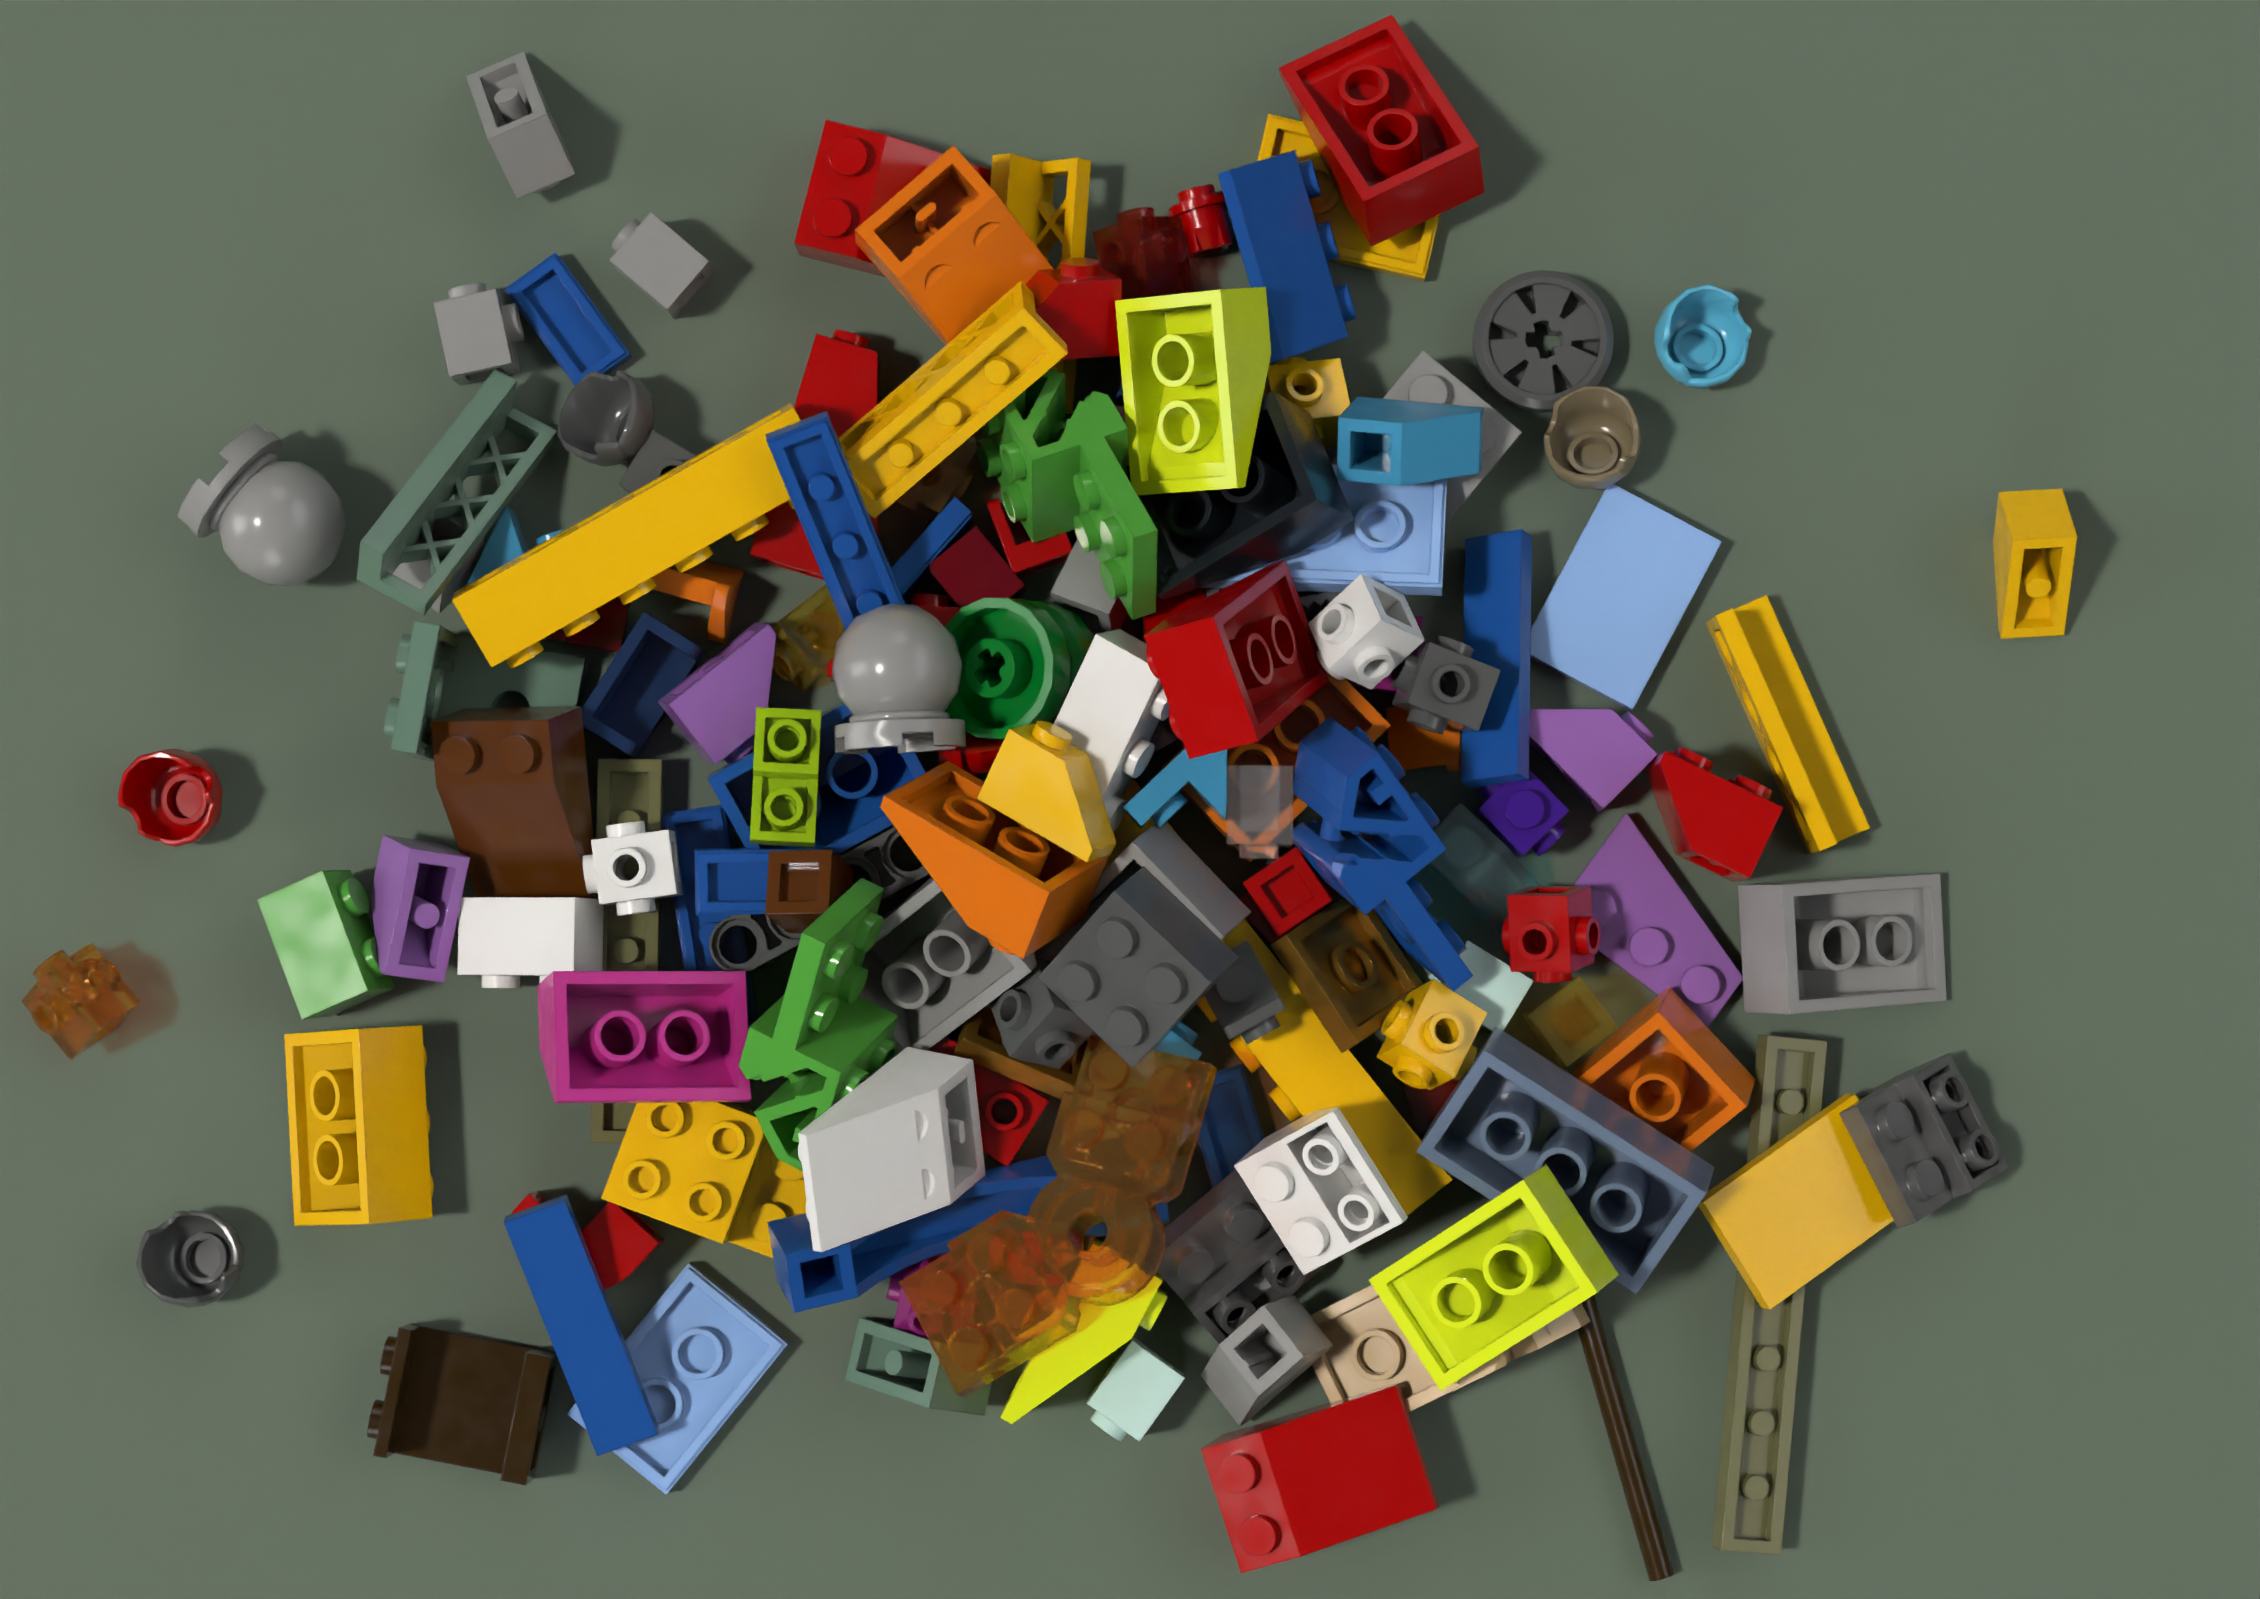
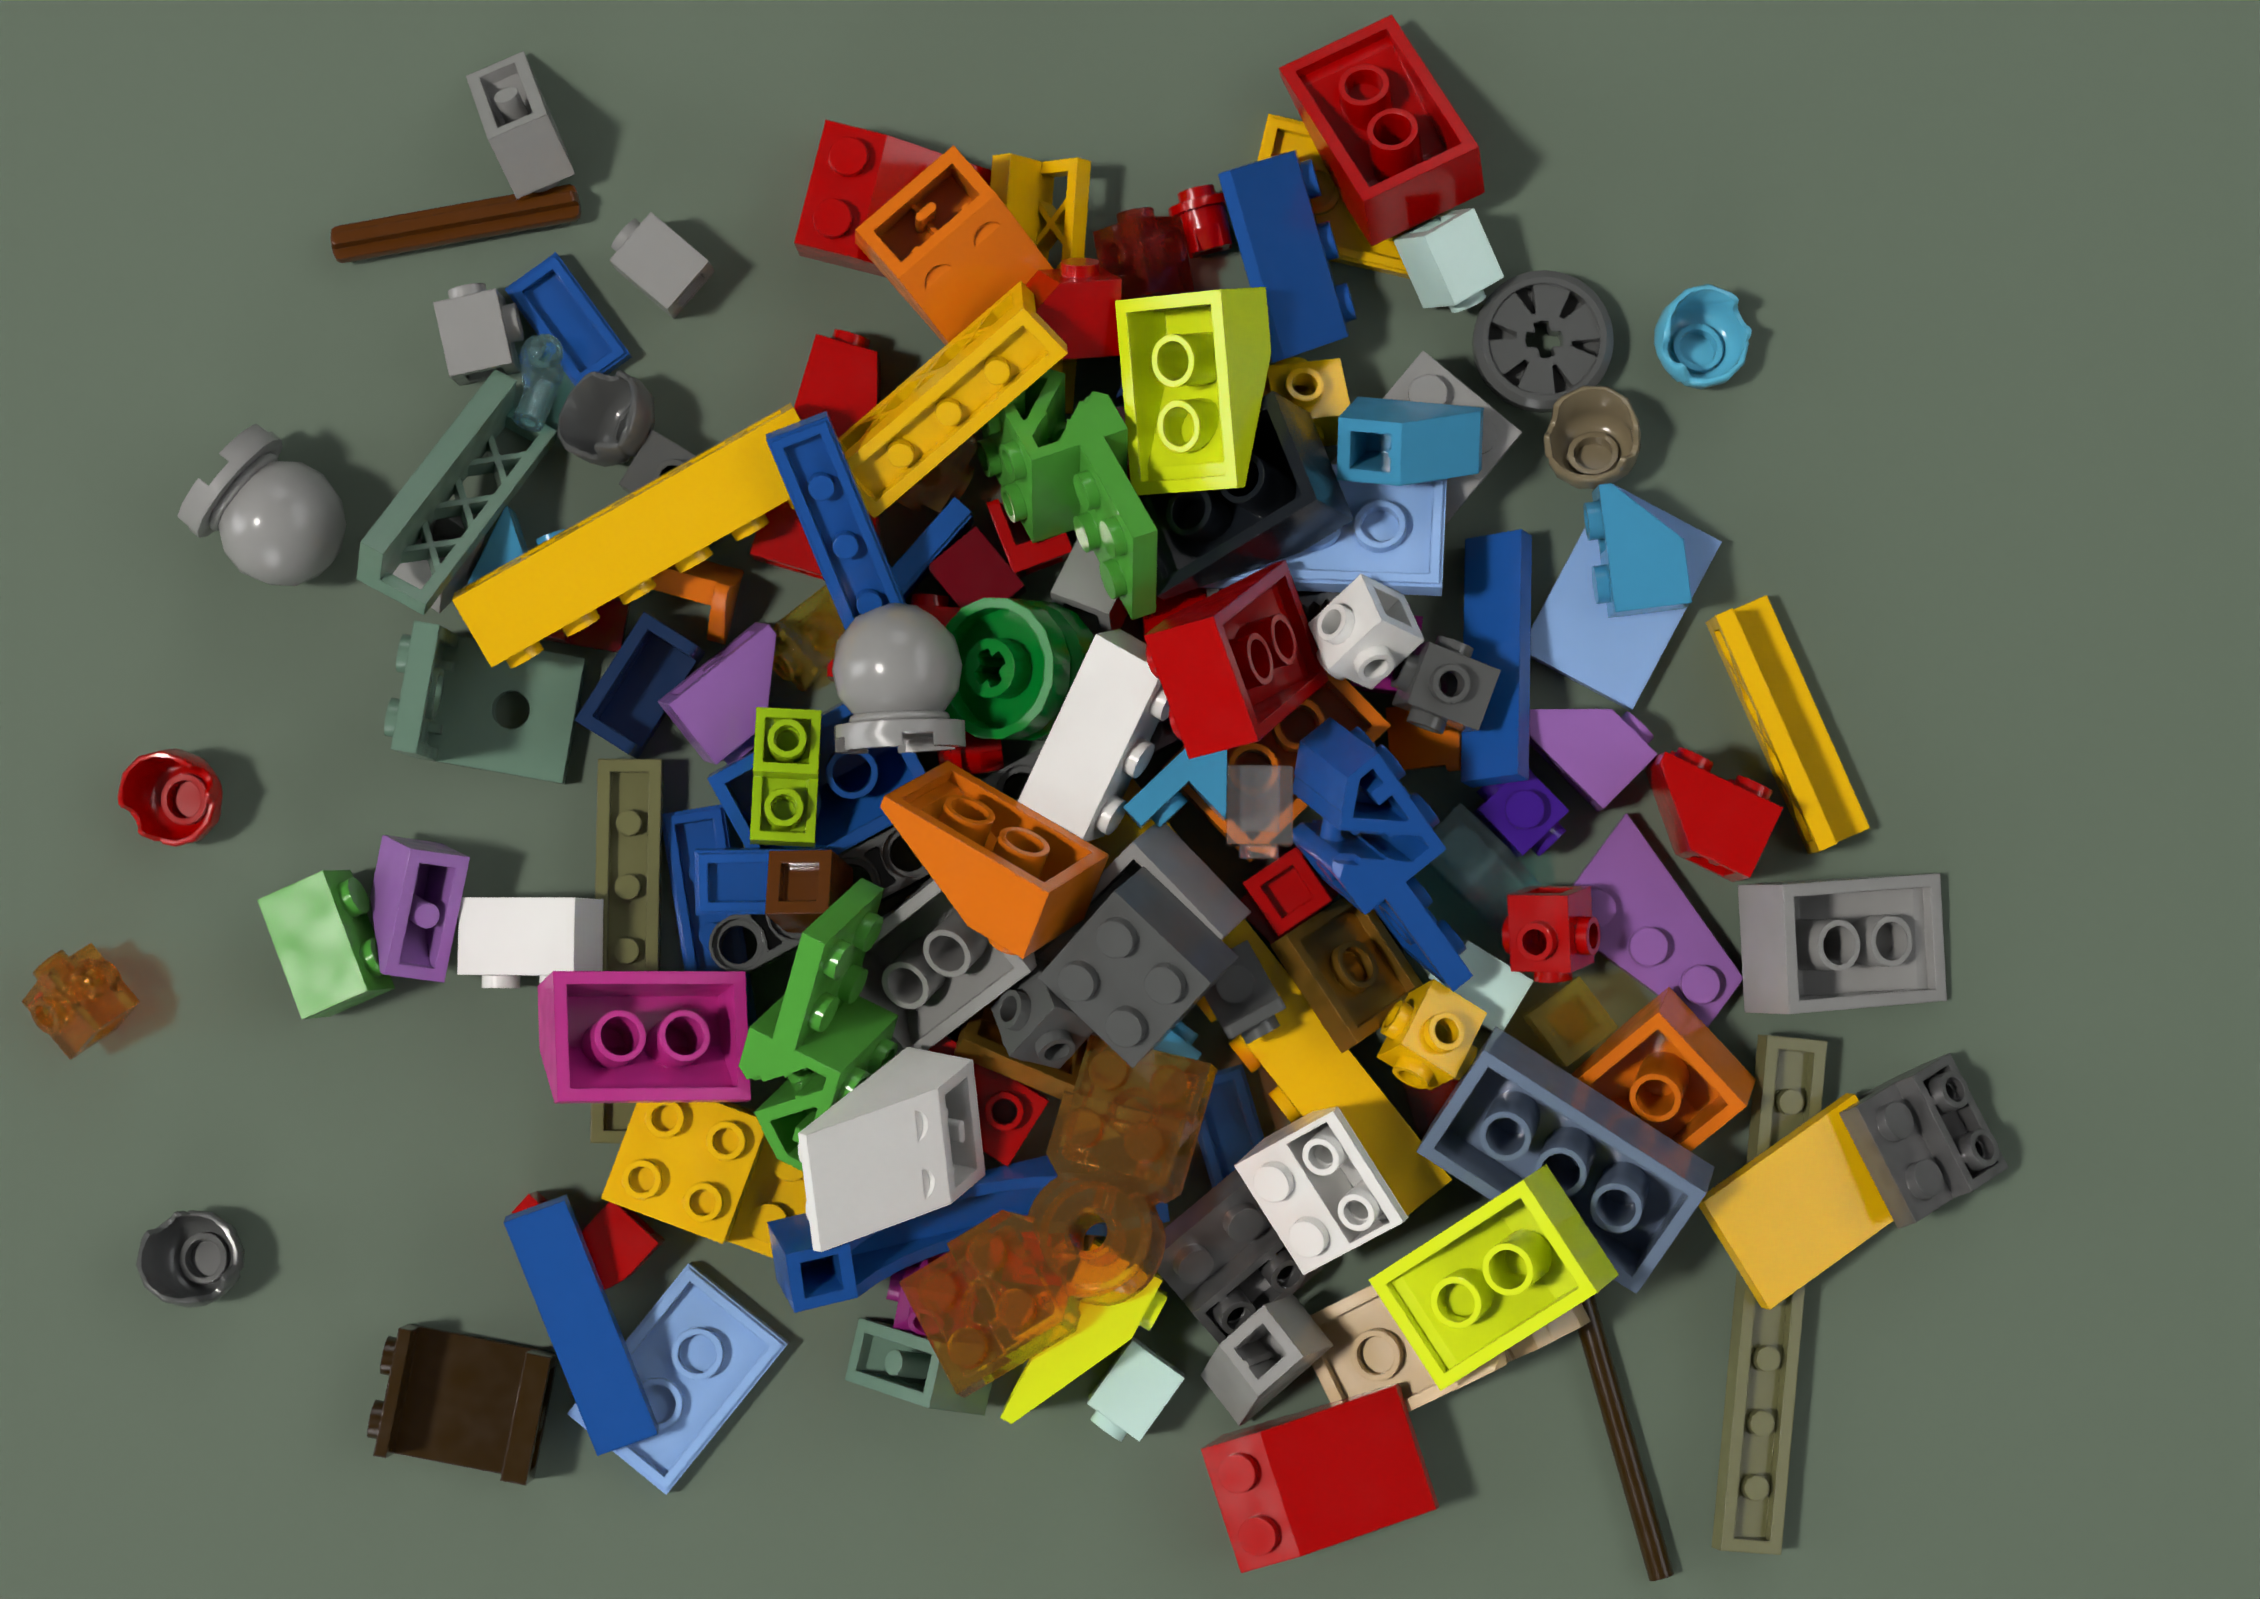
(358, 1126): yellow slope -> none
(454, 224): none -> reddish brown axle
(517, 797): reddish brown slope -> none
(541, 380): none -> clear light blue arm
(657, 872): white brick -> none
(1050, 790): yellow slope -> none
(1449, 260): none -> light aqua brick
(1639, 556): none -> dark azure slope
(2033, 562): yellow slope -> none

